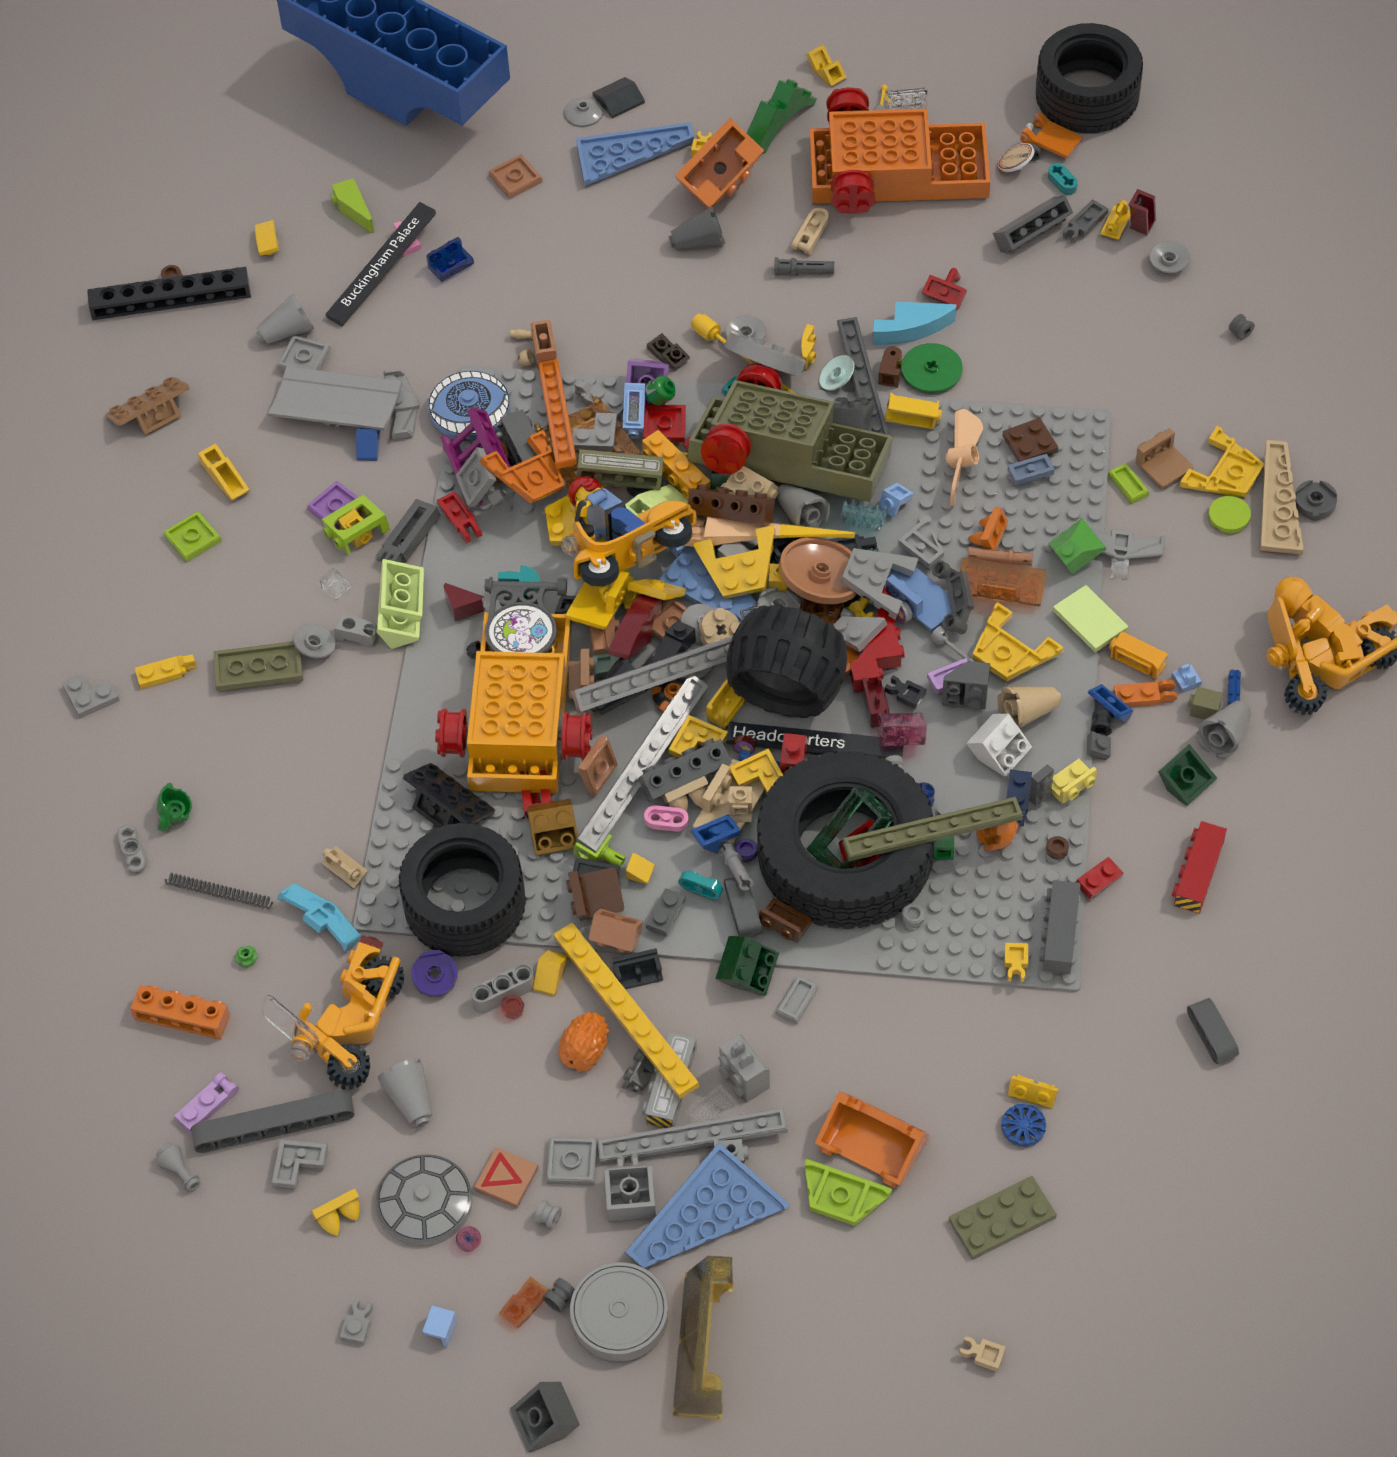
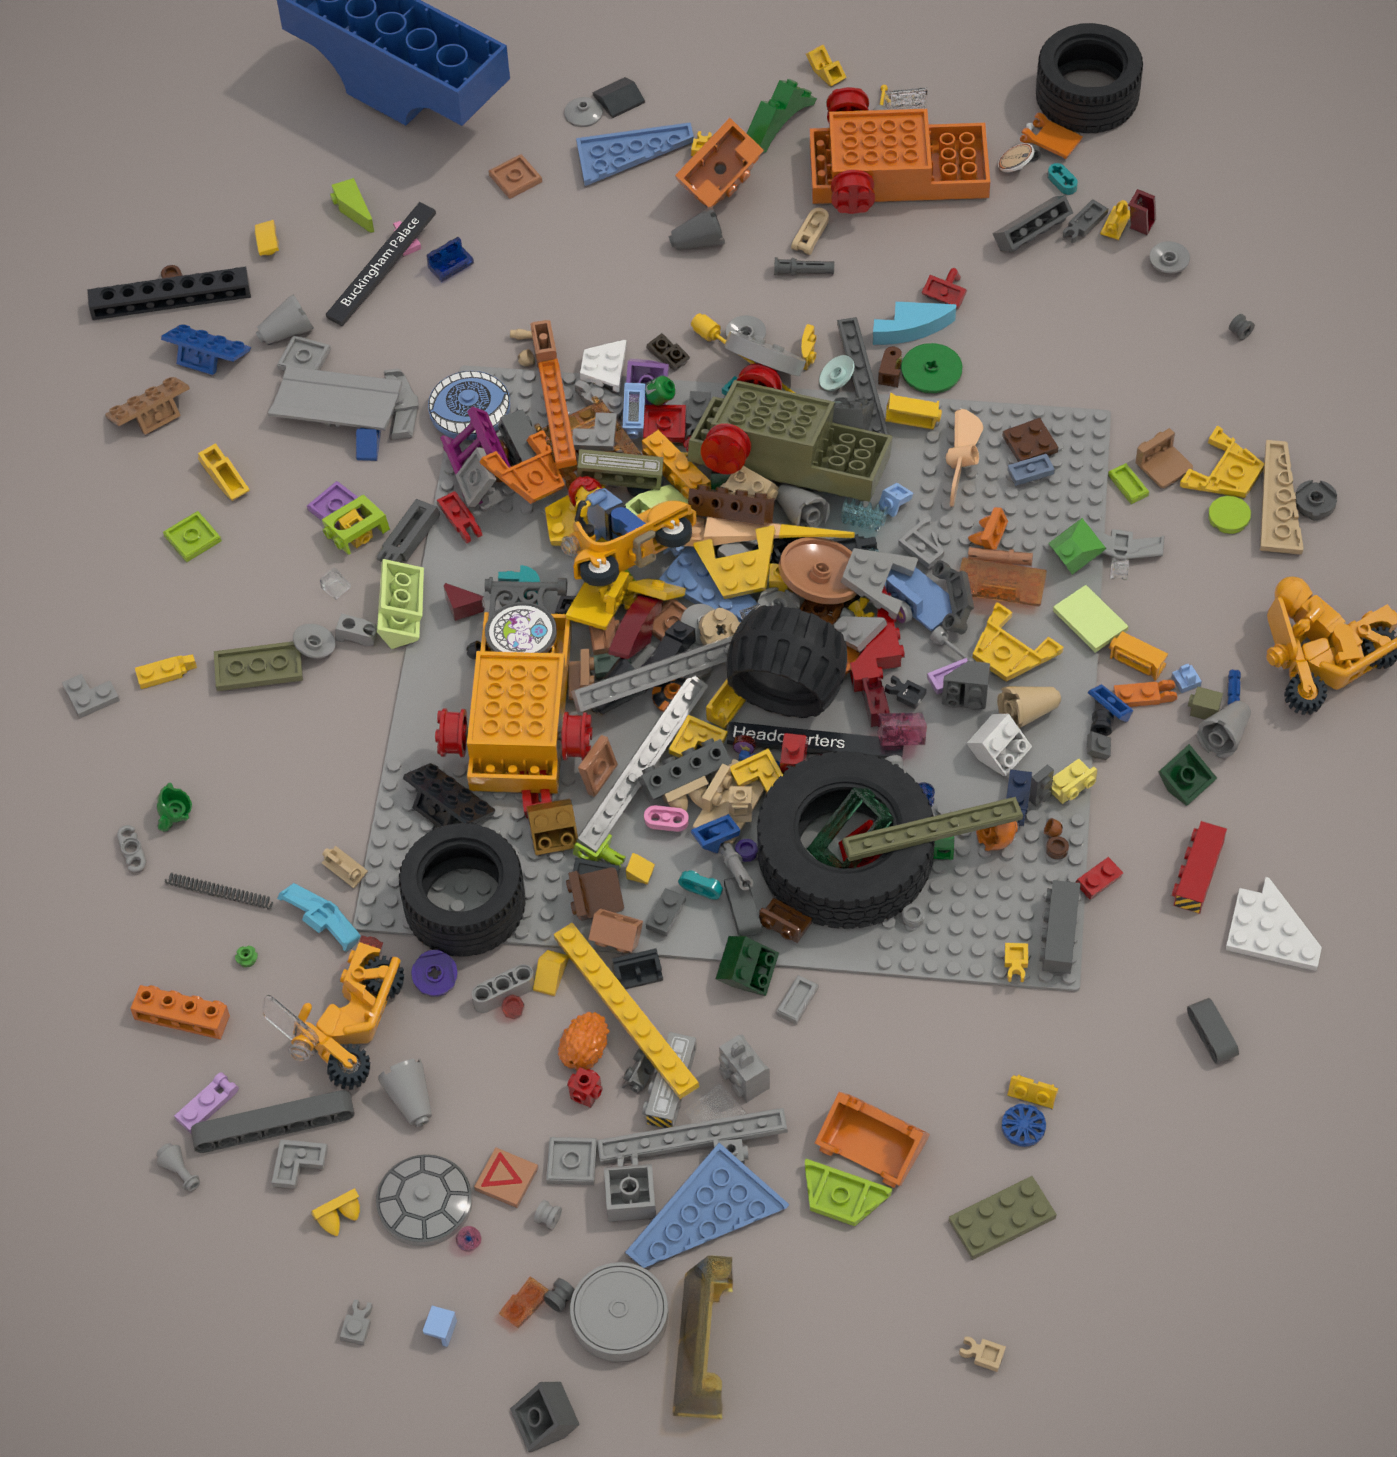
(201, 350): none -> blue bracket
(585, 1087): none -> red brick
(604, 364): none -> white wing
(697, 405): none -> dark grey plate
(1053, 828): none -> dark orange hinge
(1271, 929): none -> white wing

